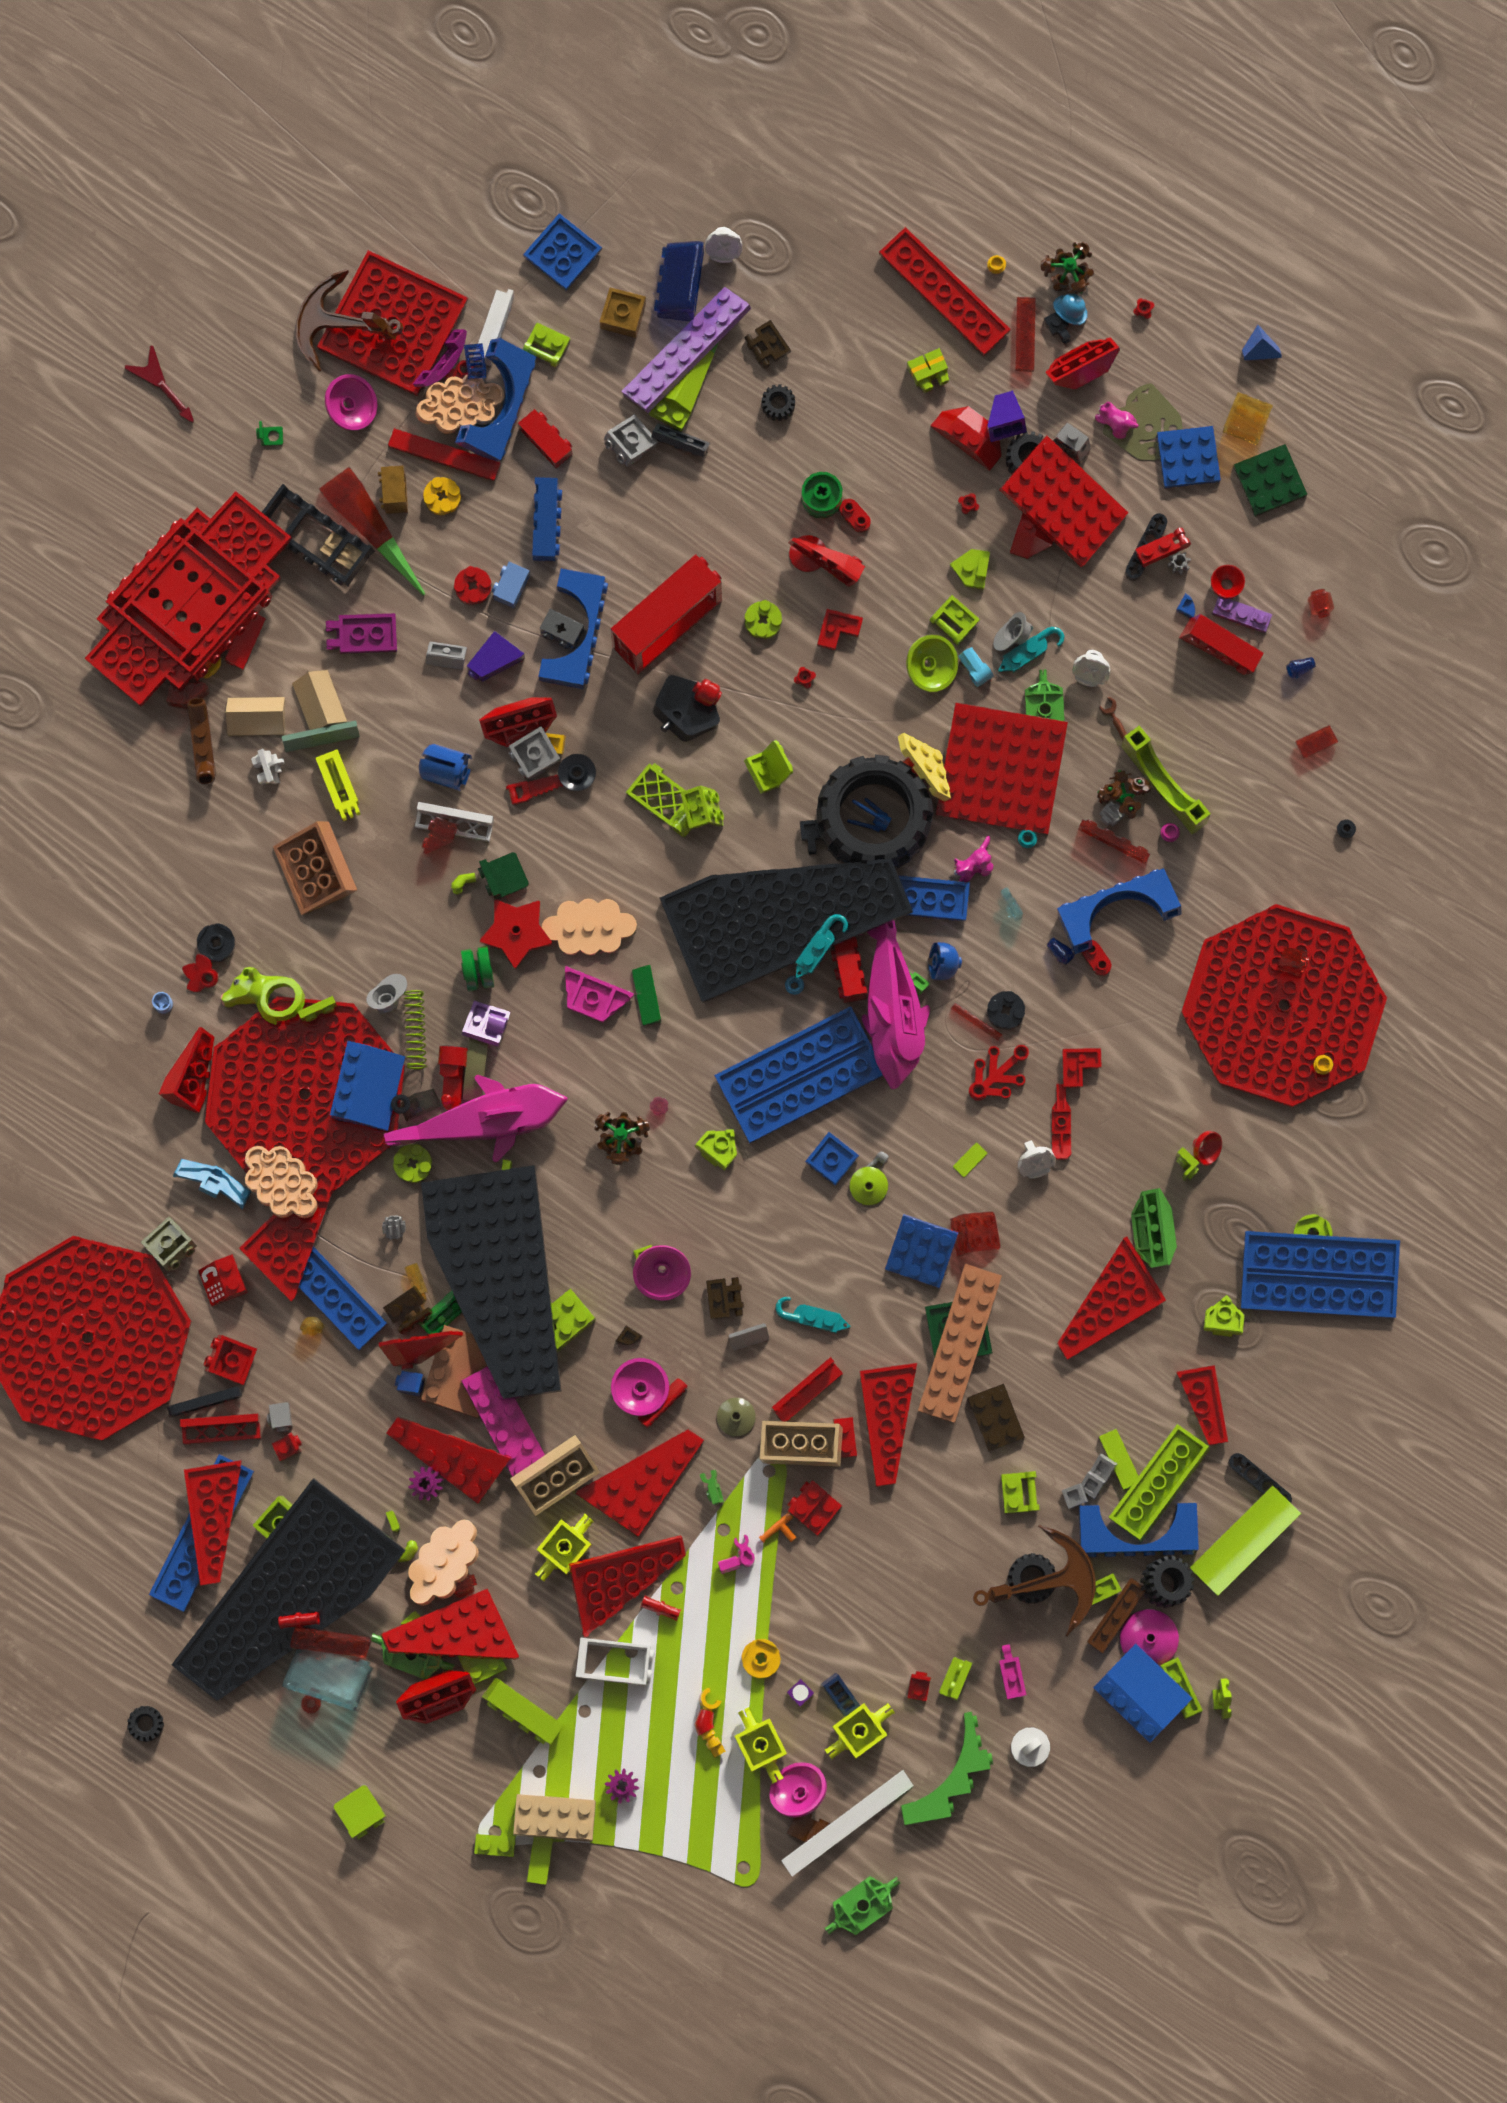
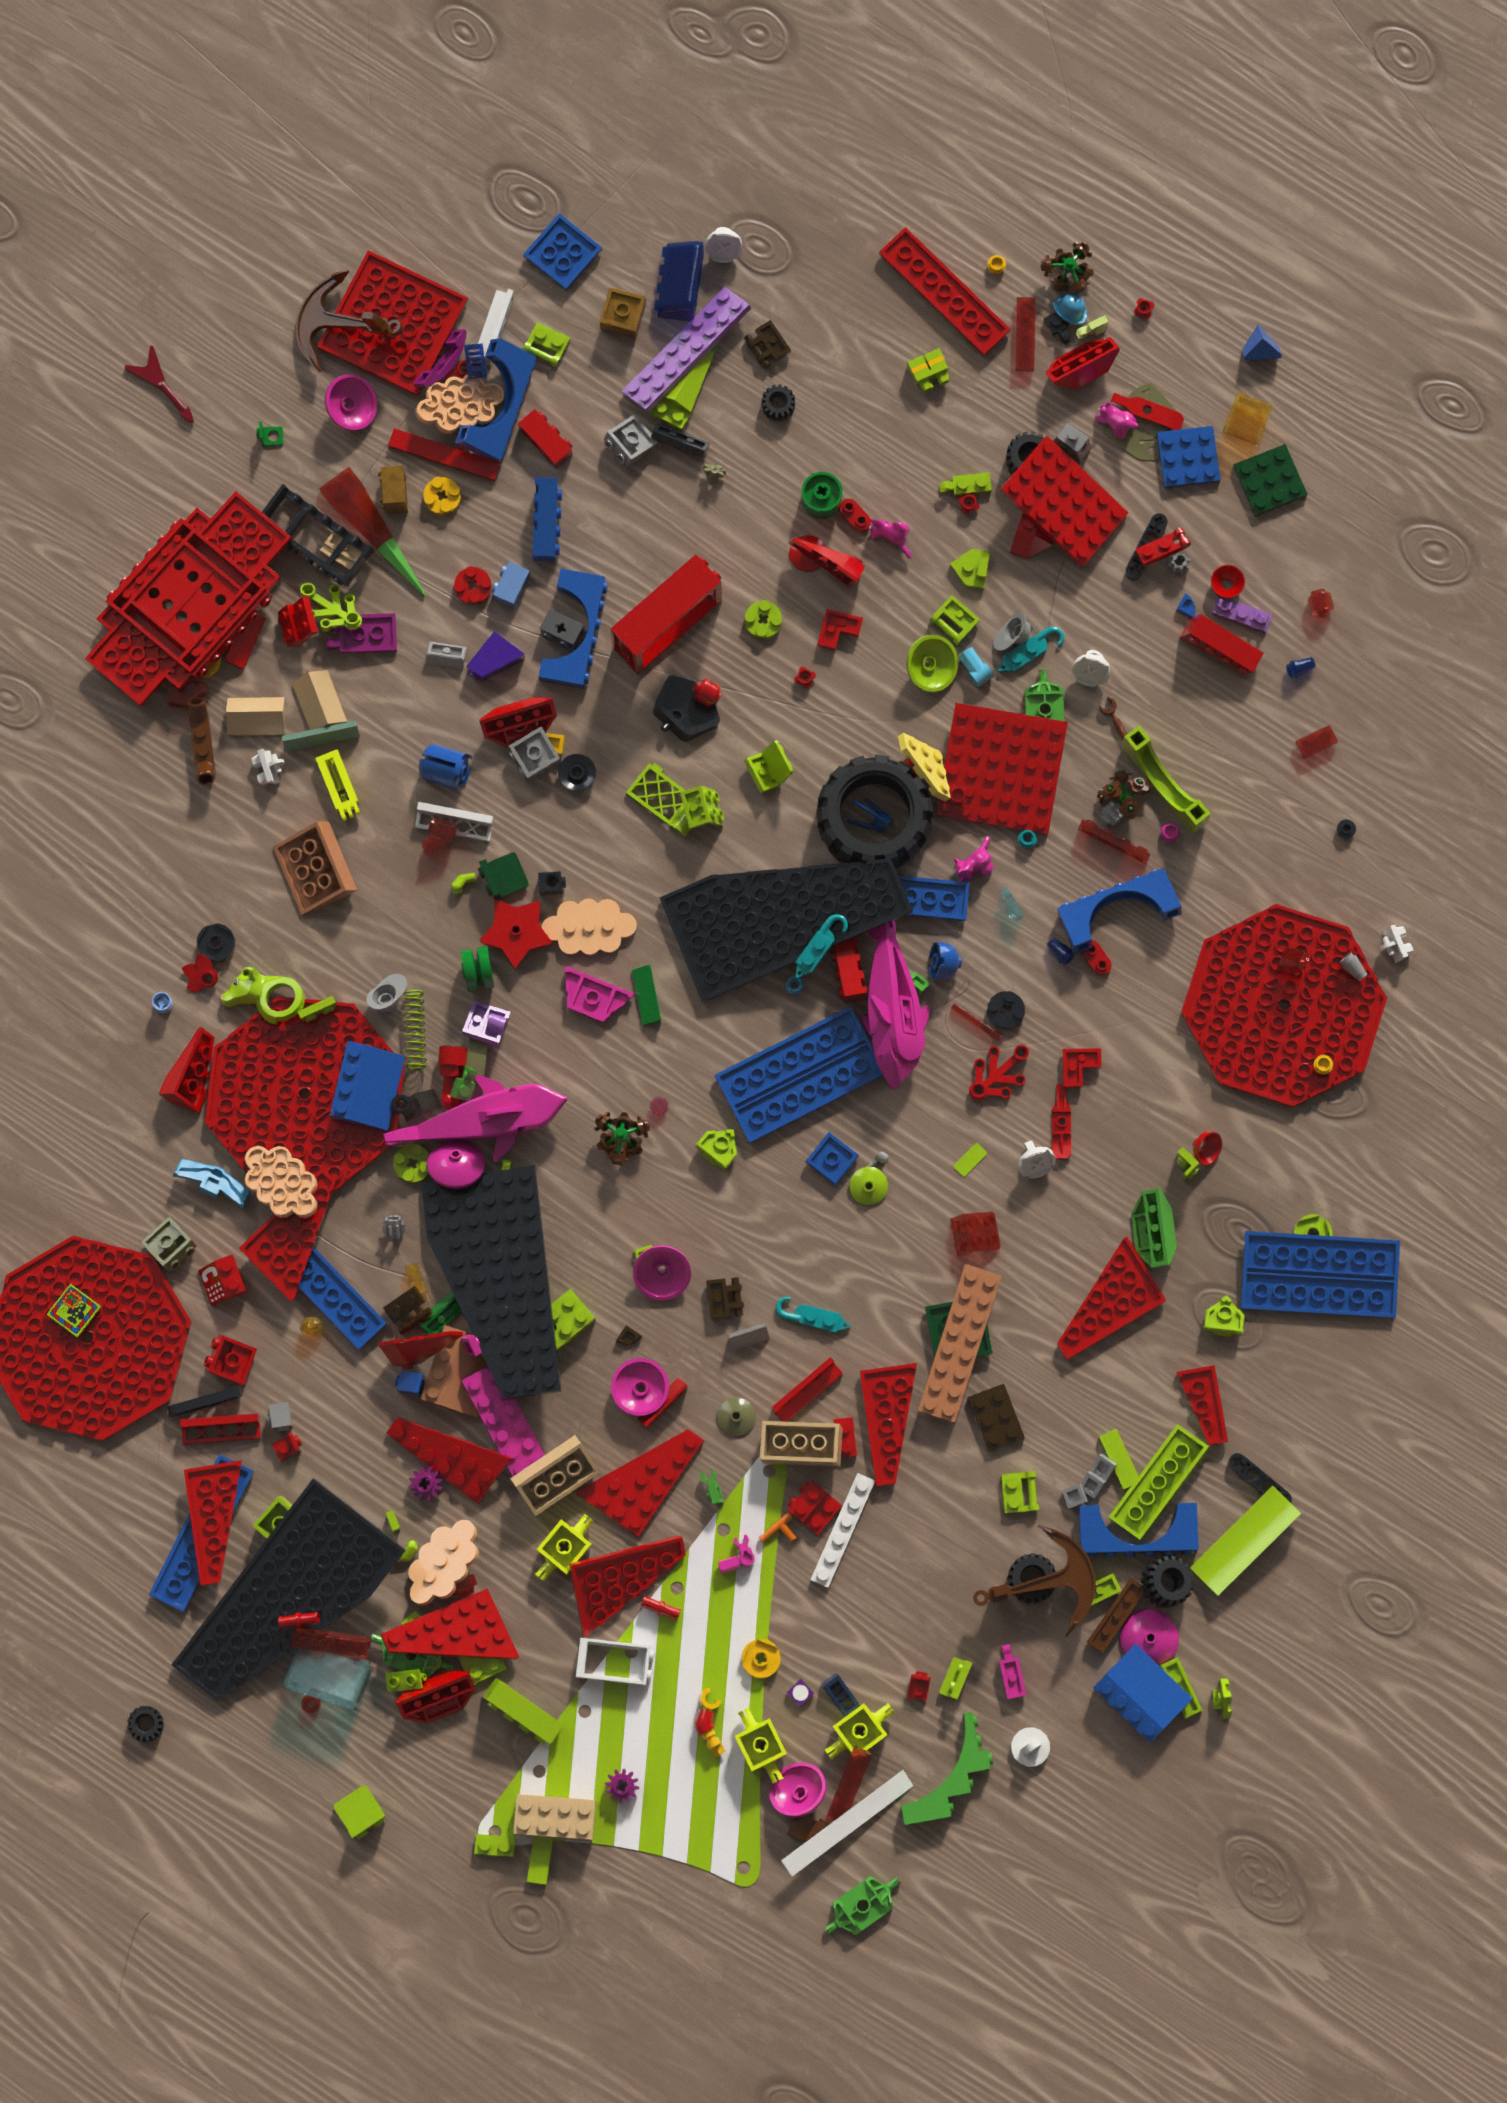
(74, 1310): none -> tile
(297, 622): none -> red plate
(333, 609): none -> lime plant
(404, 1680): none -> lime hinge
(456, 1171): none -> dark pink dish
(463, 1086): none -> bright green plate
(471, 1345): none -> dark pink plate
(533, 788): red piece -> none
(544, 877): none -> black brick
(714, 472): none -> olive plant
(810, 833): black plate -> none
(842, 1530): none -> white plate
(849, 1782): none -> clear red plate
(894, 532): none -> dark pink animal
(921, 1250): blue plate -> none
(961, 799): none -> red plate
(967, 484): none -> lime plate
(969, 433): red wedge -> none
(1005, 417): dark purple slope -> none
(1097, 326): none -> yellowish green plate
(1159, 414): none -> red piece
(1353, 966): none -> light grey cone
(1394, 944): none -> white hips

